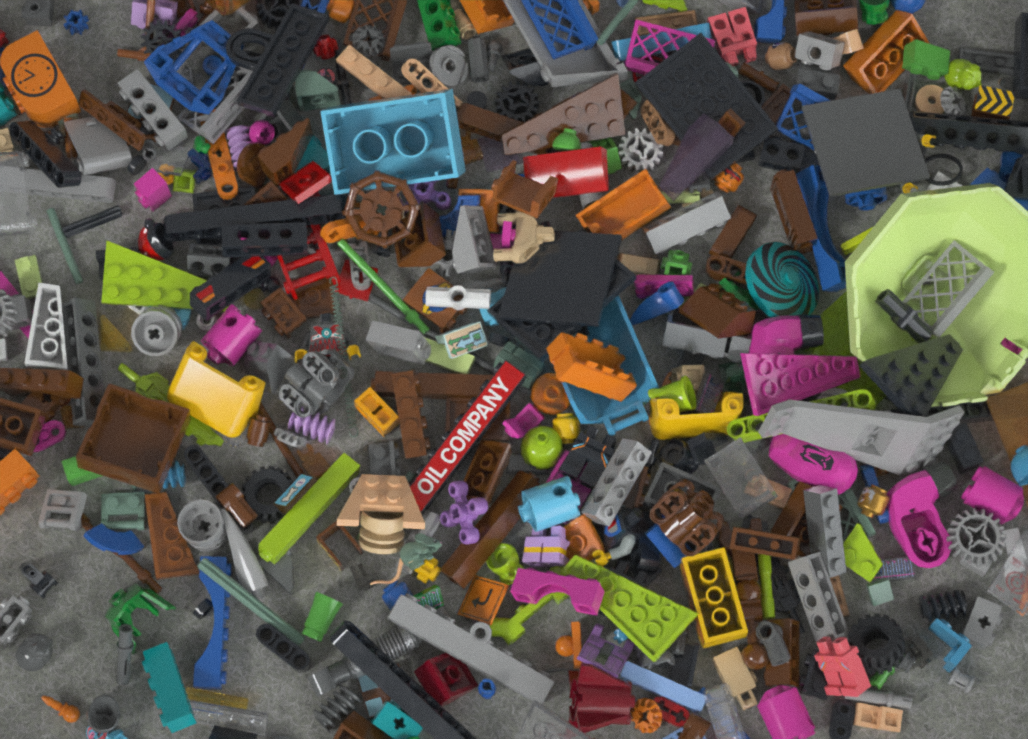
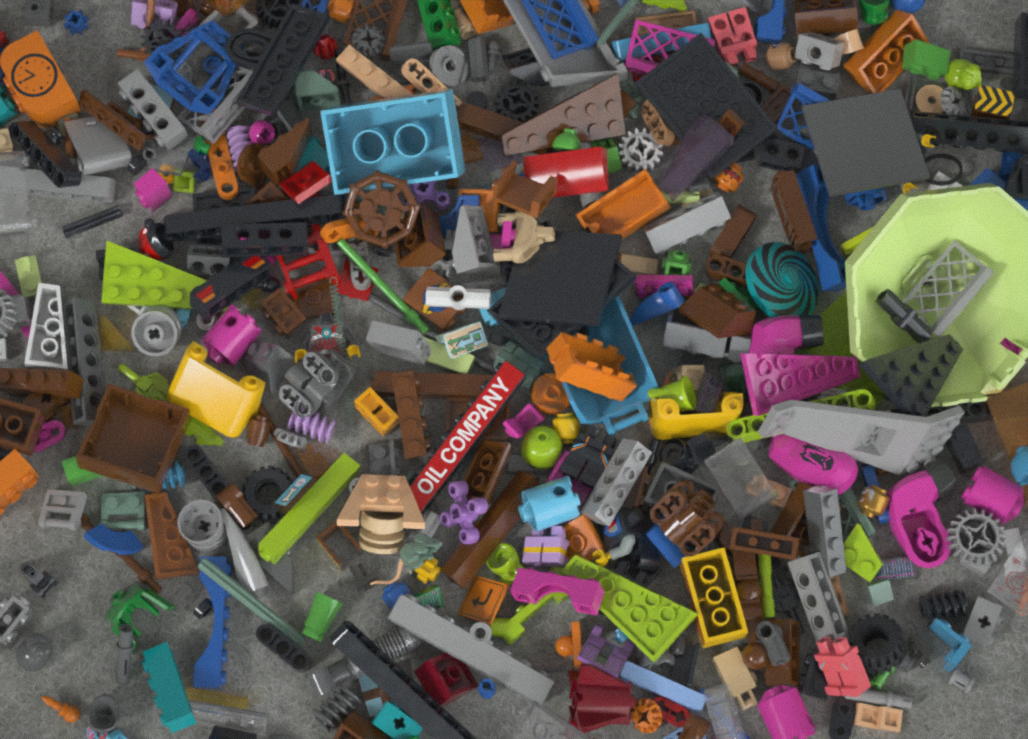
(64, 246): sand green piece -> none

